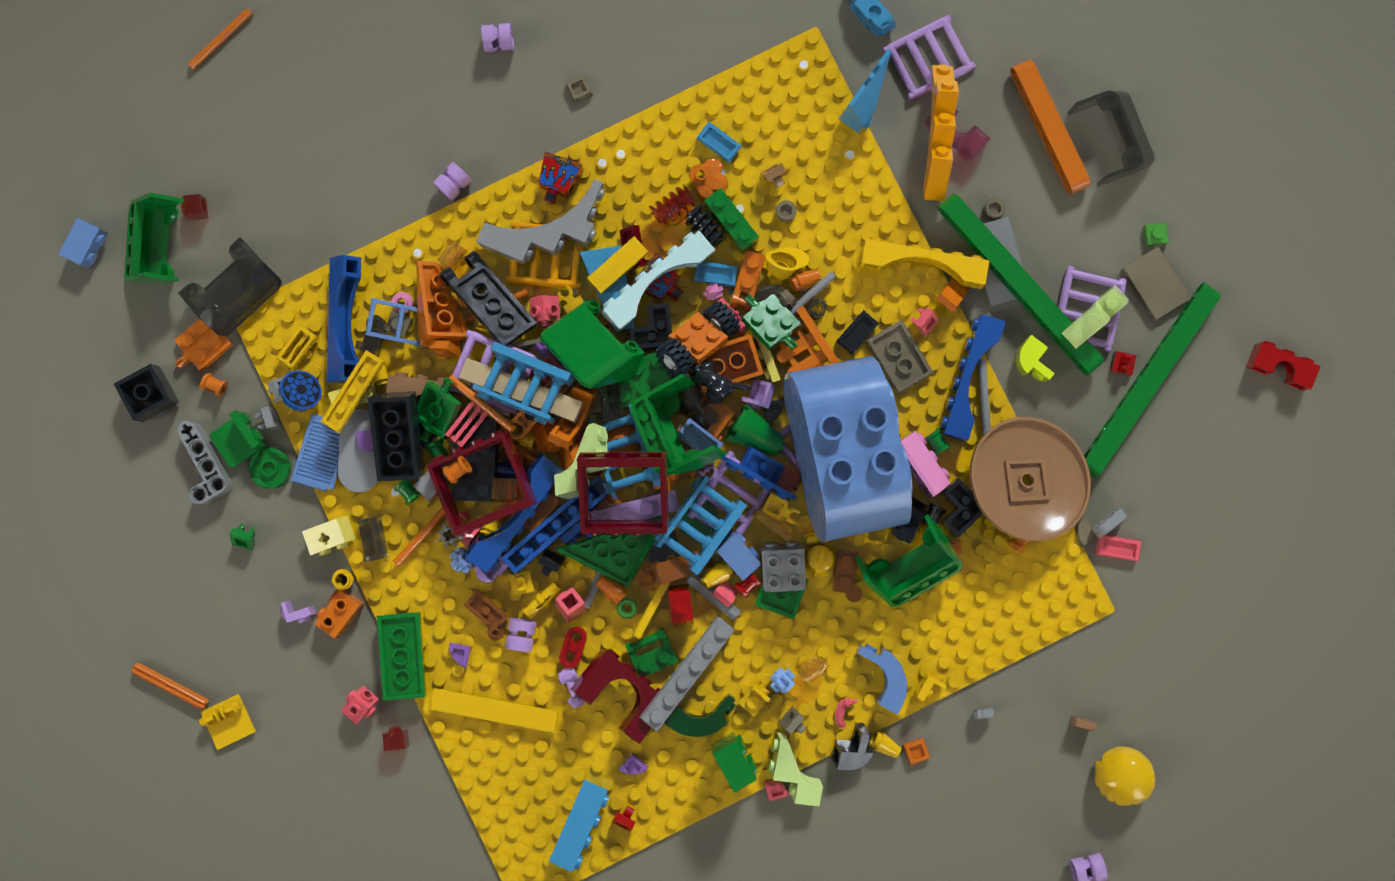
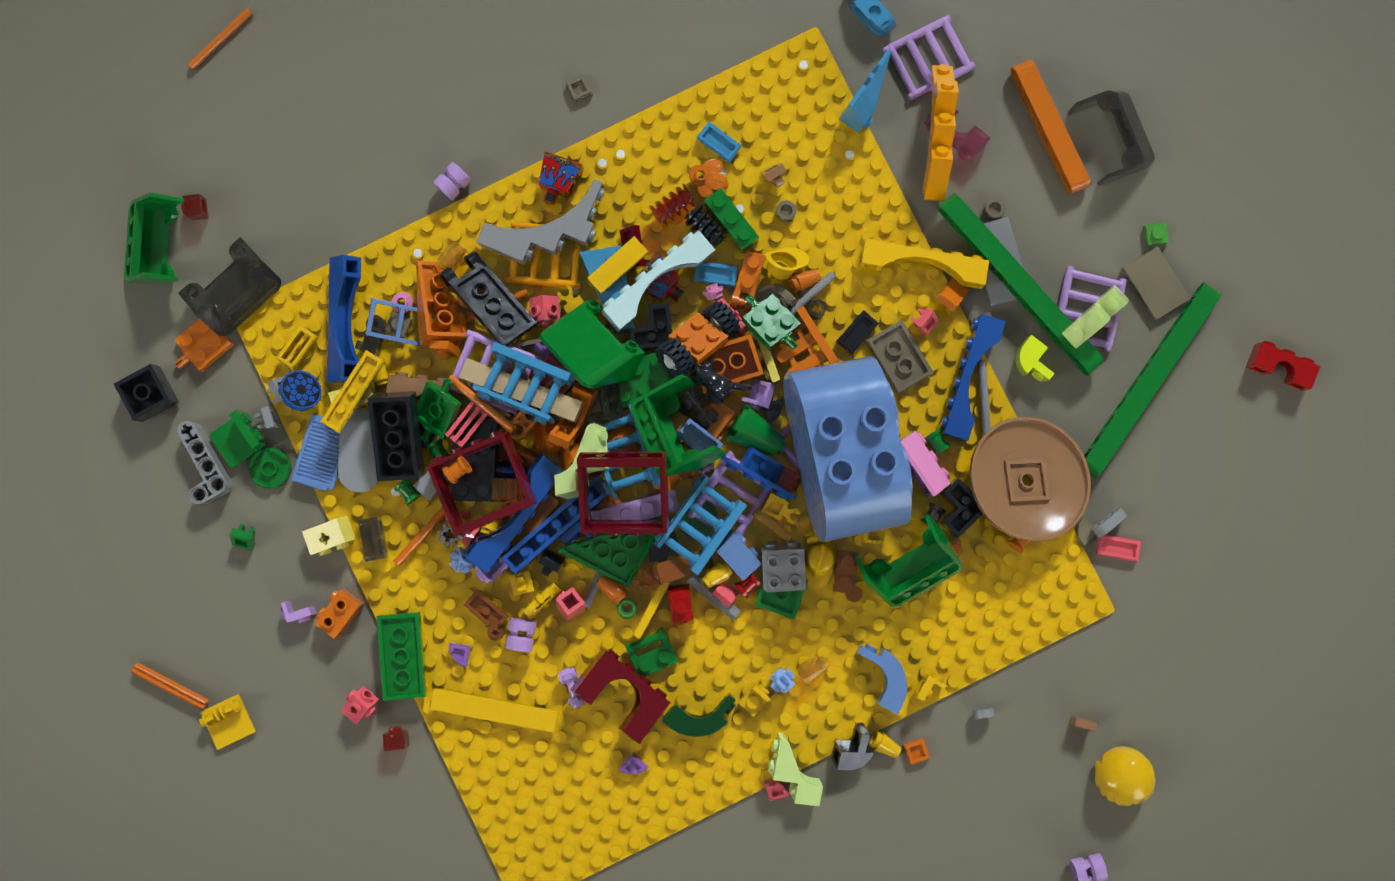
(83, 243): medium blue brick -> none
(213, 385): orange bush -> none
(338, 579): yellow cone -> none
(364, 440): medium lavender tile -> none
(497, 37): lavender wheel -> none
(573, 646): red plate -> none
(578, 826): dark azure wedge -> none
(623, 820): red tile -> none
(686, 673): light grey plate -> none
(734, 762): green brick -> none
(793, 720): dark tan tile -> none
(840, 710): coral piece -> none
(907, 531): black brick -> none
(1123, 363): red tile -> none

